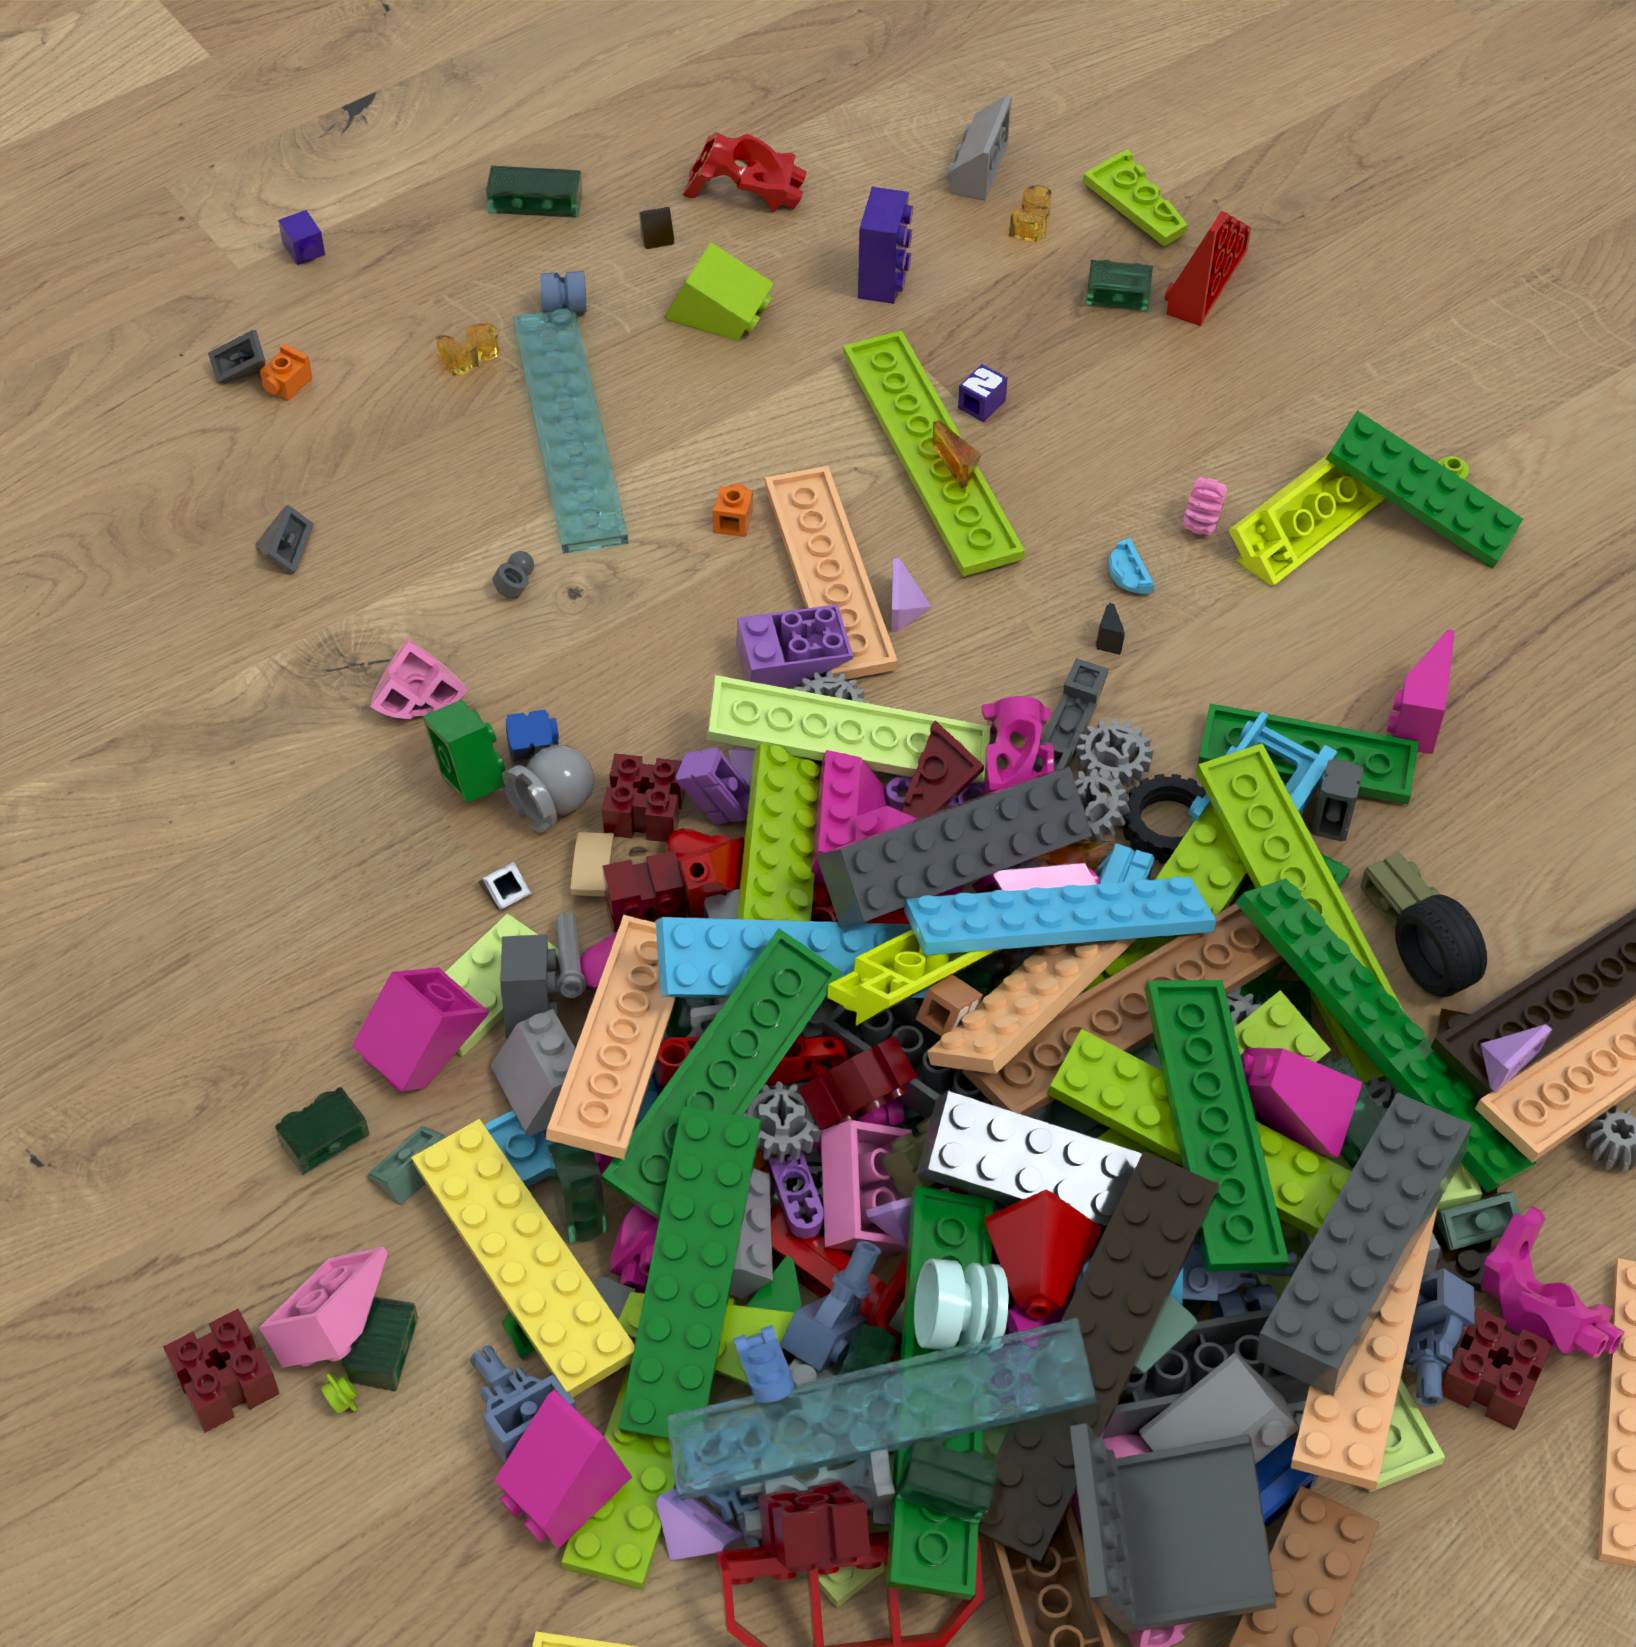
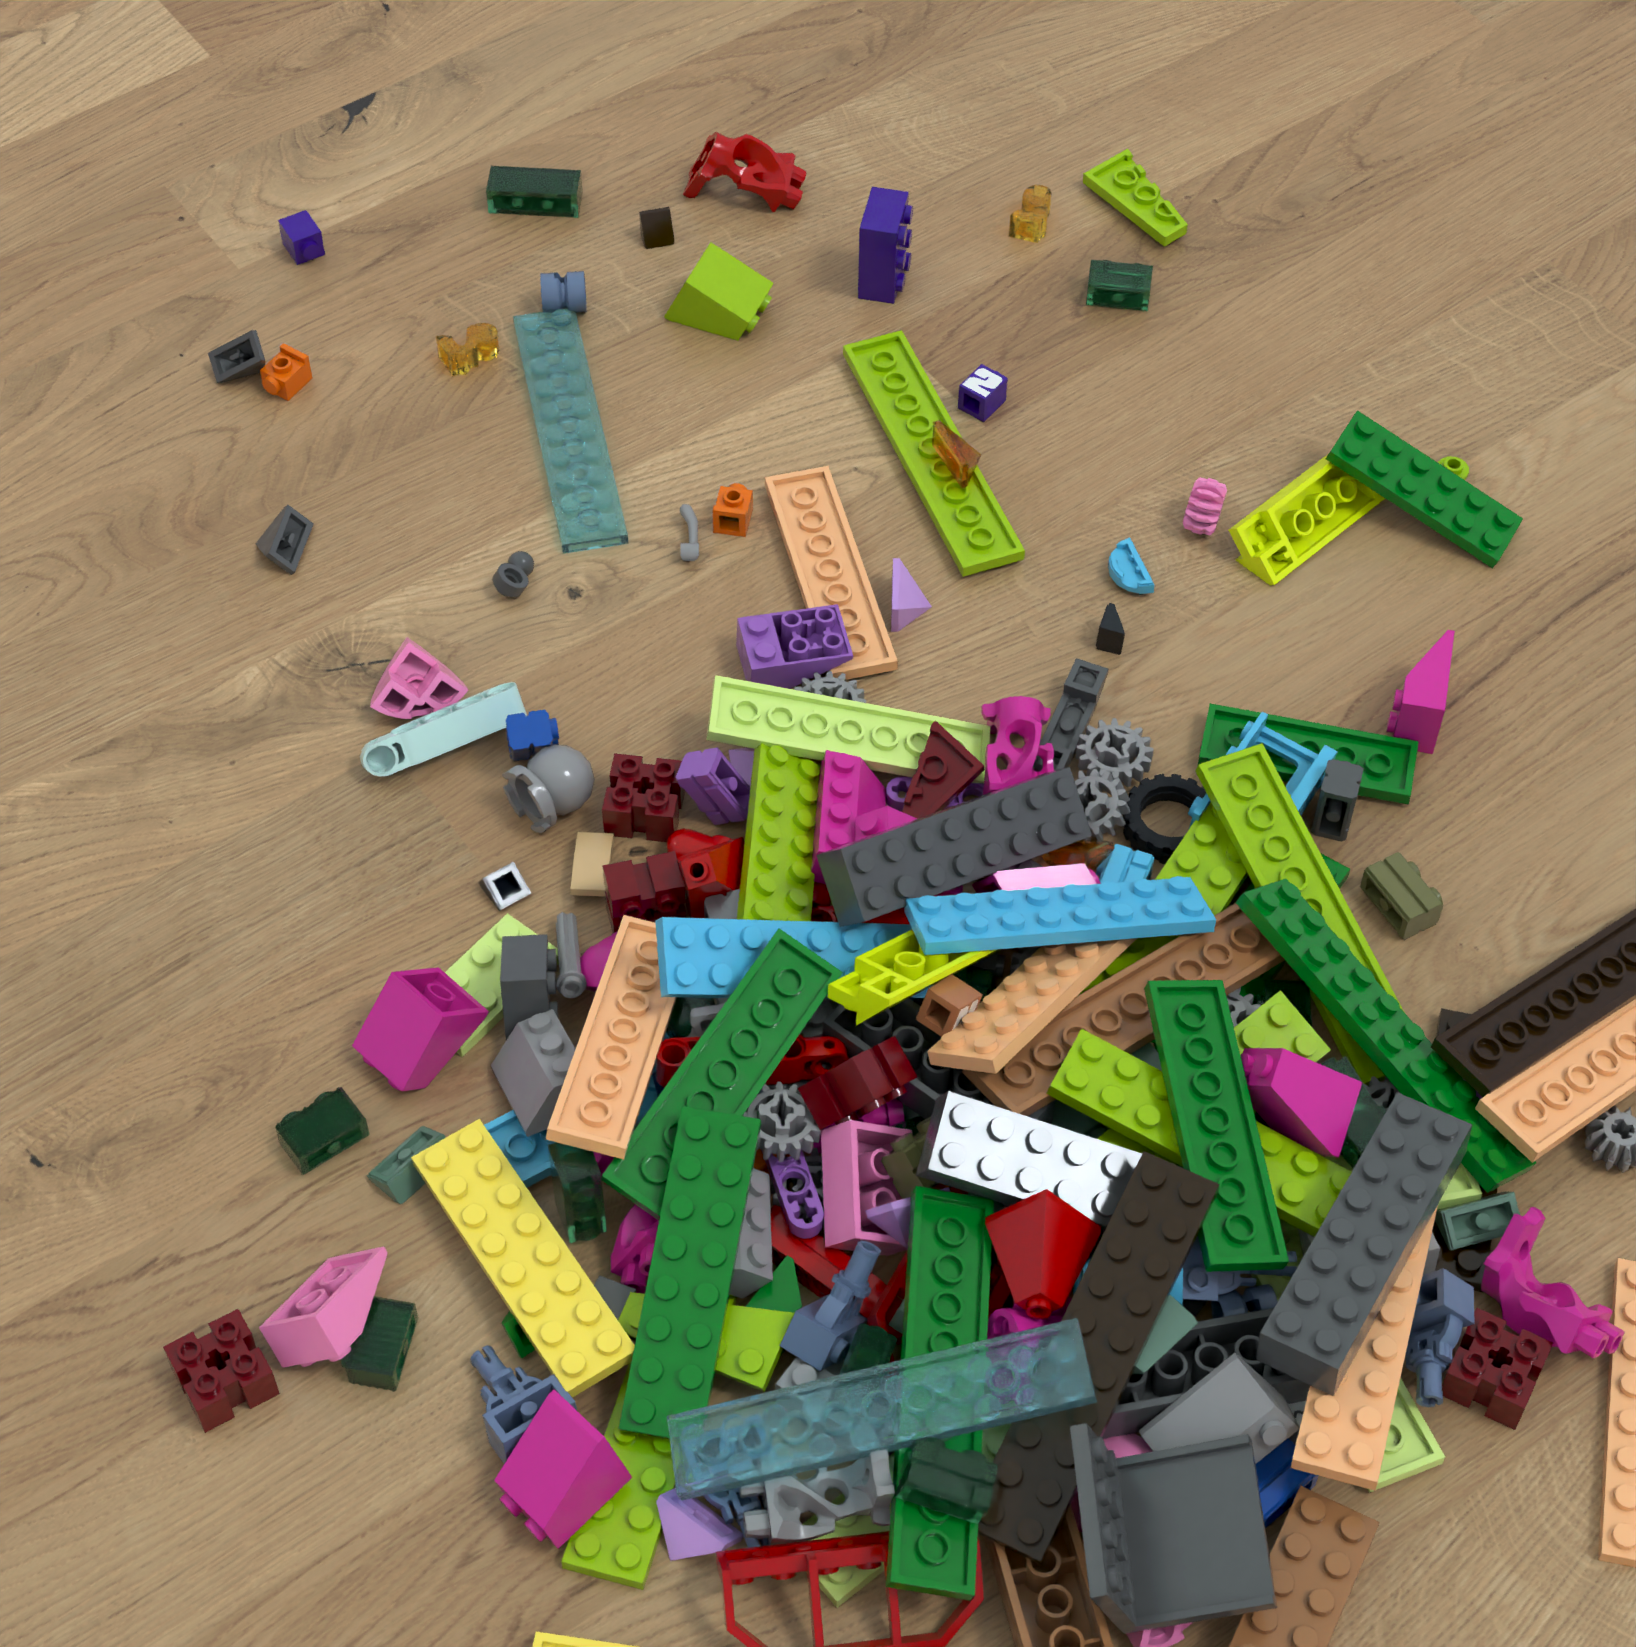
(340, 1393): lime plate -> none
(442, 730): none -> light aqua piece
(465, 750): green brick -> none
(690, 550): none -> light grey piece
(765, 1365): medium blue plate -> none
(814, 1526): dark red brick -> none
(958, 1304): light aqua wheel -> none
(982, 151): light grey slope -> none
(1208, 270): red slope -> none
(1441, 945): black tyre -> none
(1509, 1054): lavender slope -> none

